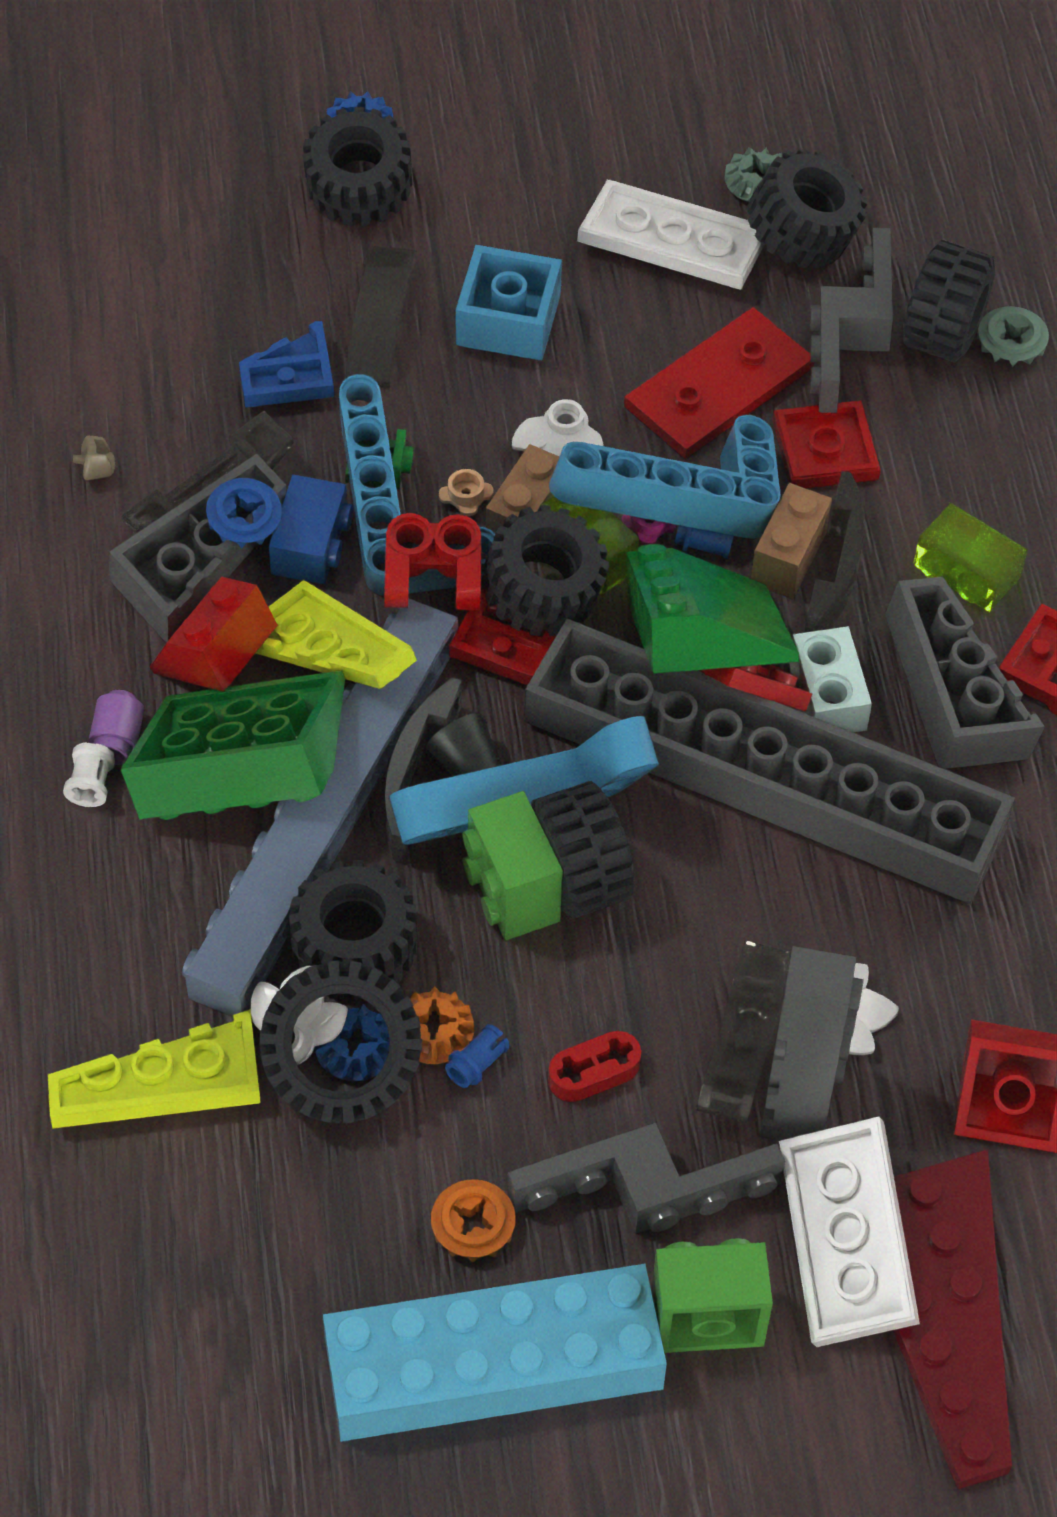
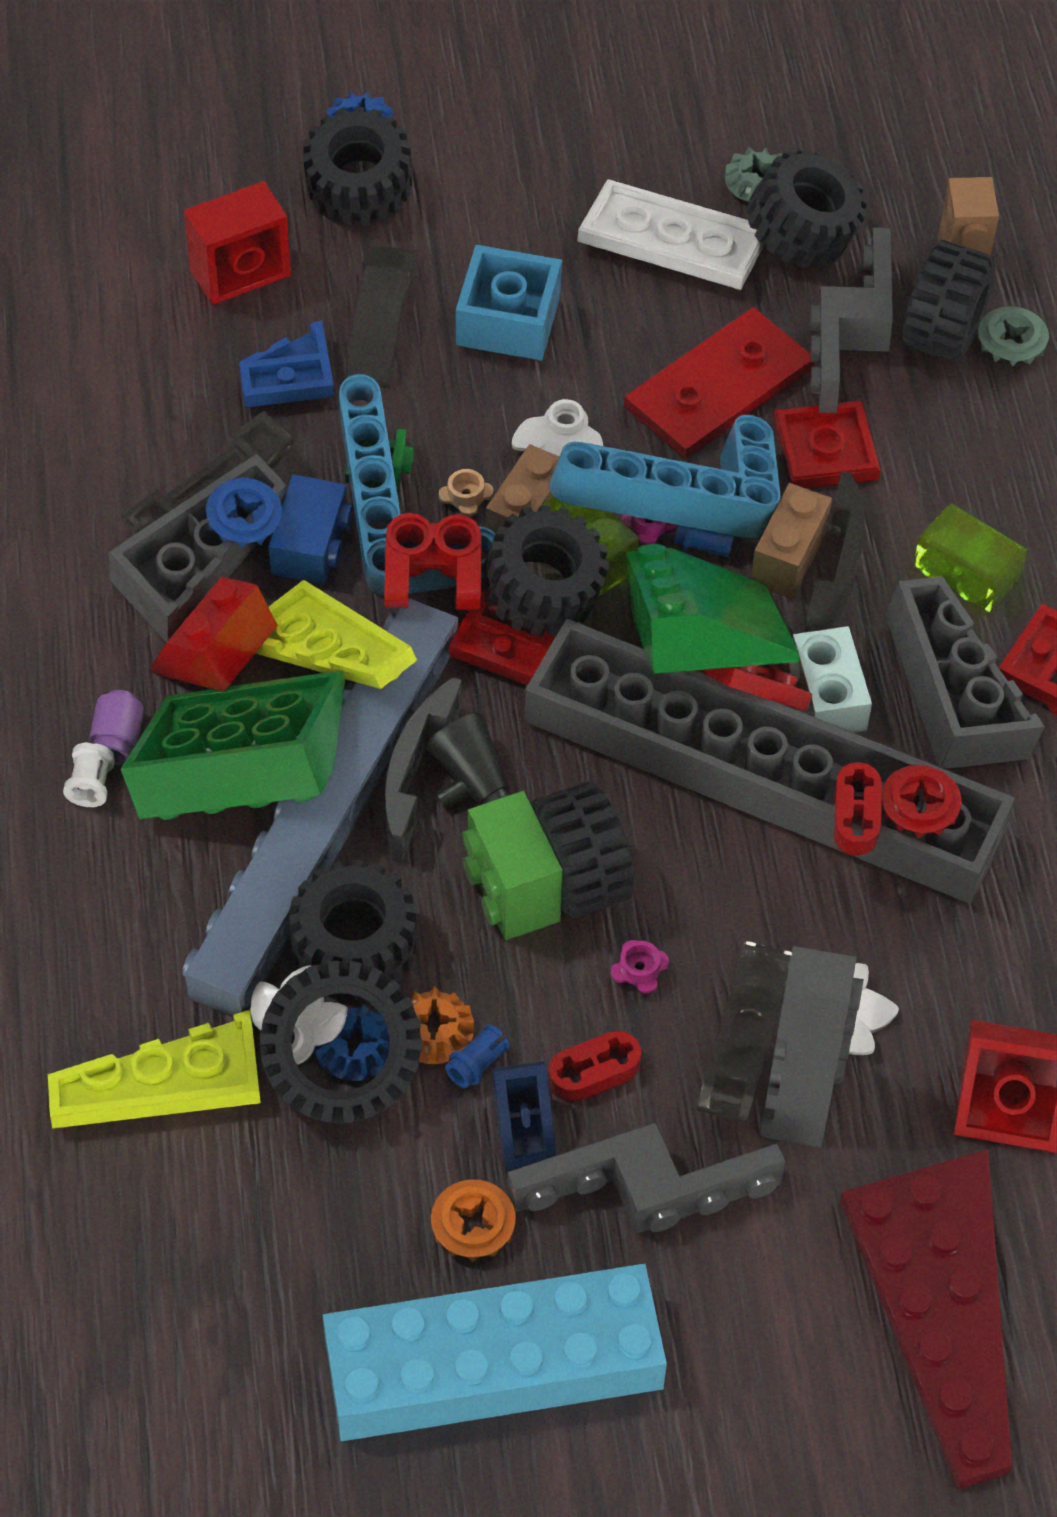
(96, 458): dark tan piece -> none
(237, 242): none -> red brick
(523, 1114): none -> dark blue slope
(609, 759): dark azure beam -> none
(641, 953): none -> dark pink plate
(712, 1295): bright green brick -> none
(848, 1232): white plate -> none
(867, 809): none -> red beam
(940, 794): none -> red gear
(970, 213): none -> medium nougat brick

